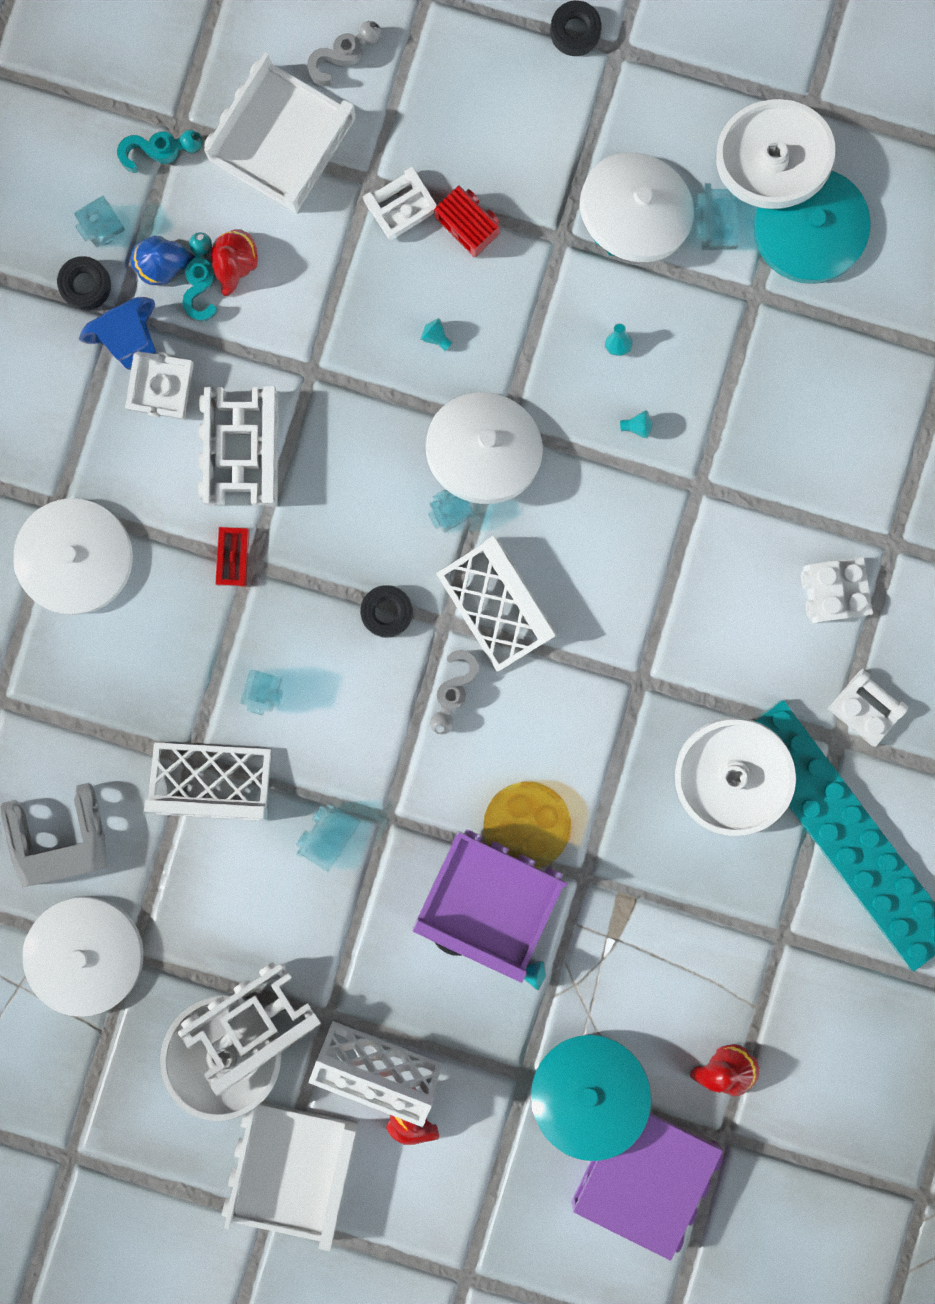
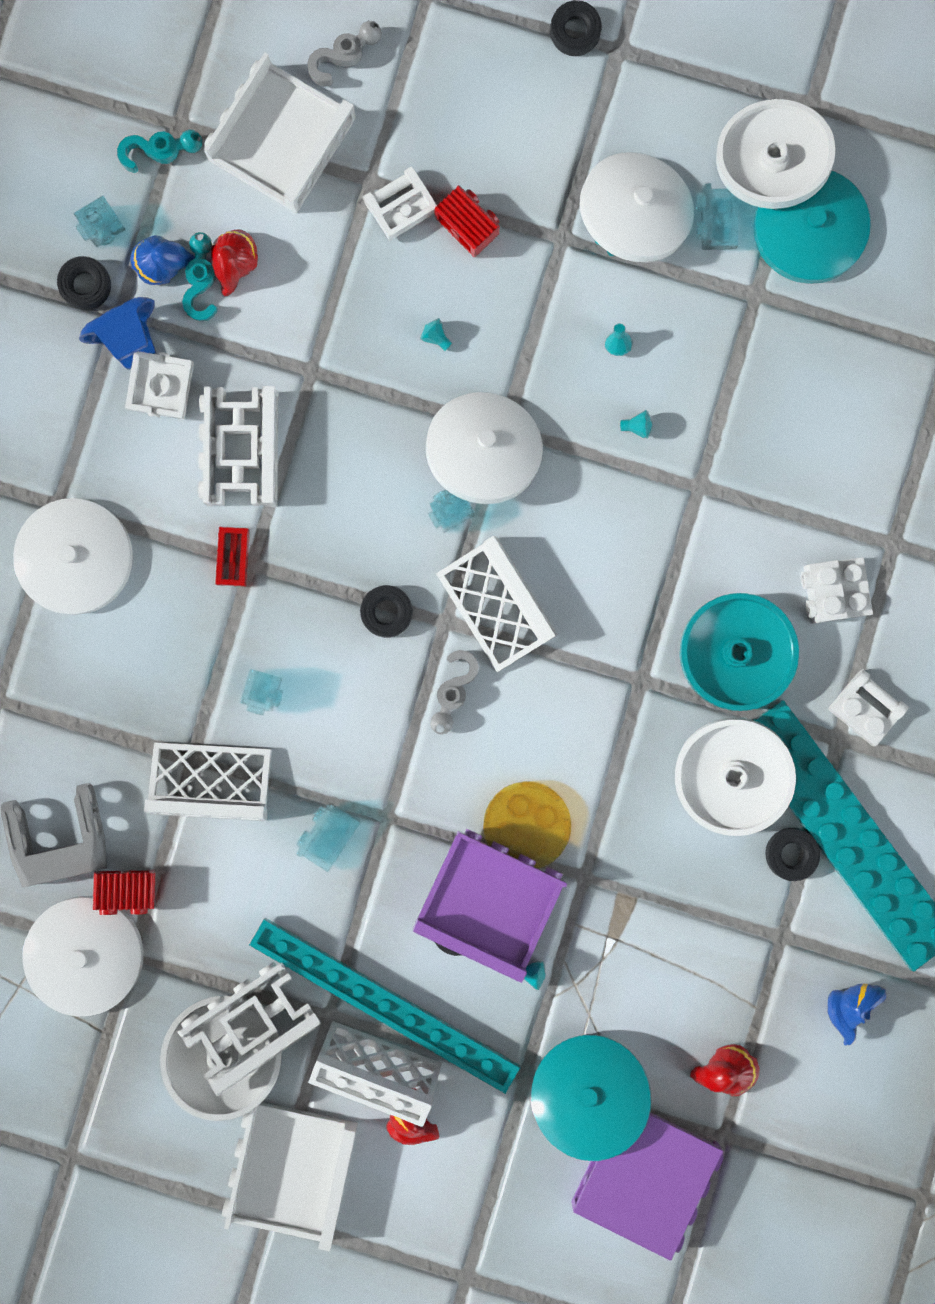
(124, 890): none -> red brick
(385, 1005): none -> teal plate
(739, 652): none -> teal dish
(805, 867): none -> black tyre
(852, 1007): none -> blue hair

